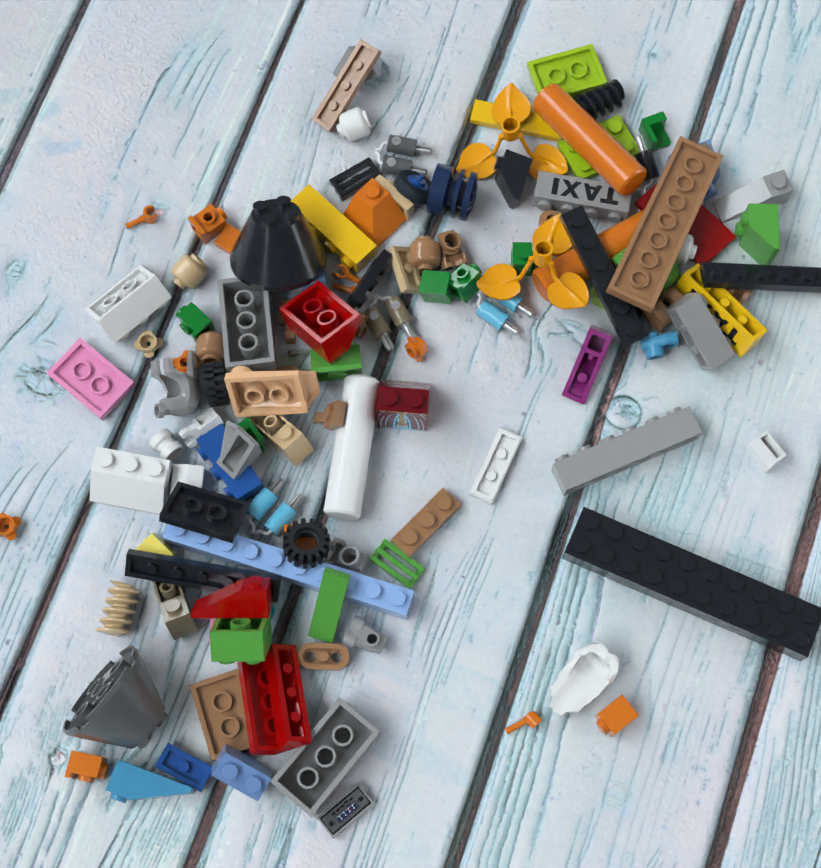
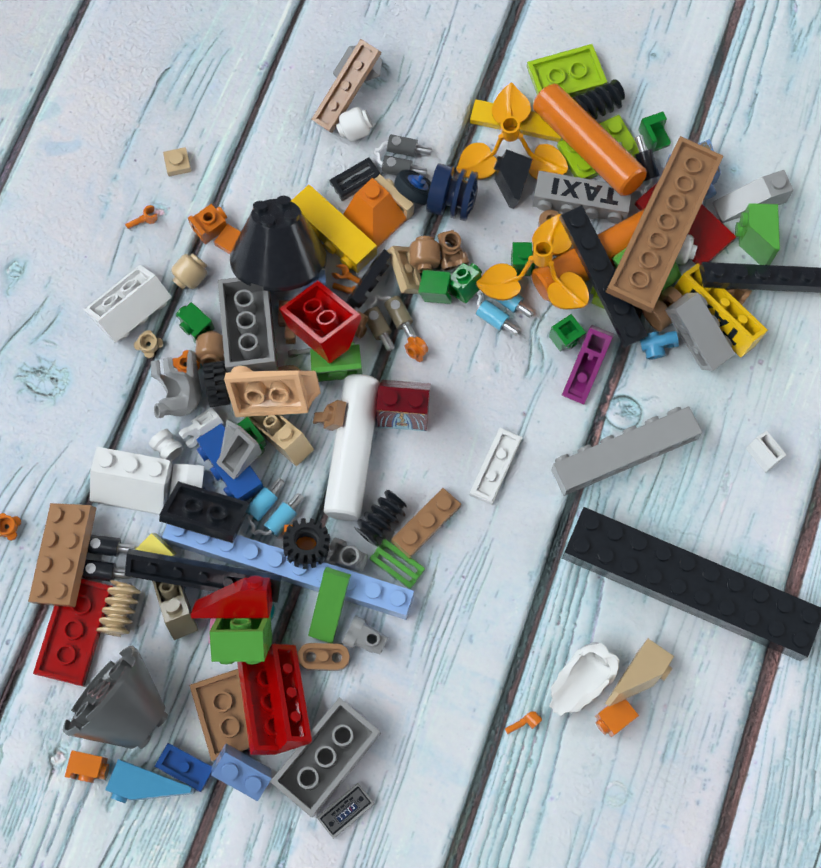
(62, 555): none -> medium nougat plate
(73, 636): none -> red tile
(91, 379): bright pink plate -> none
(105, 570): none -> black piece
(177, 161): none -> tan plate
(381, 517): none -> black piece
(566, 333): none -> green brick
(643, 672): none -> tan slope

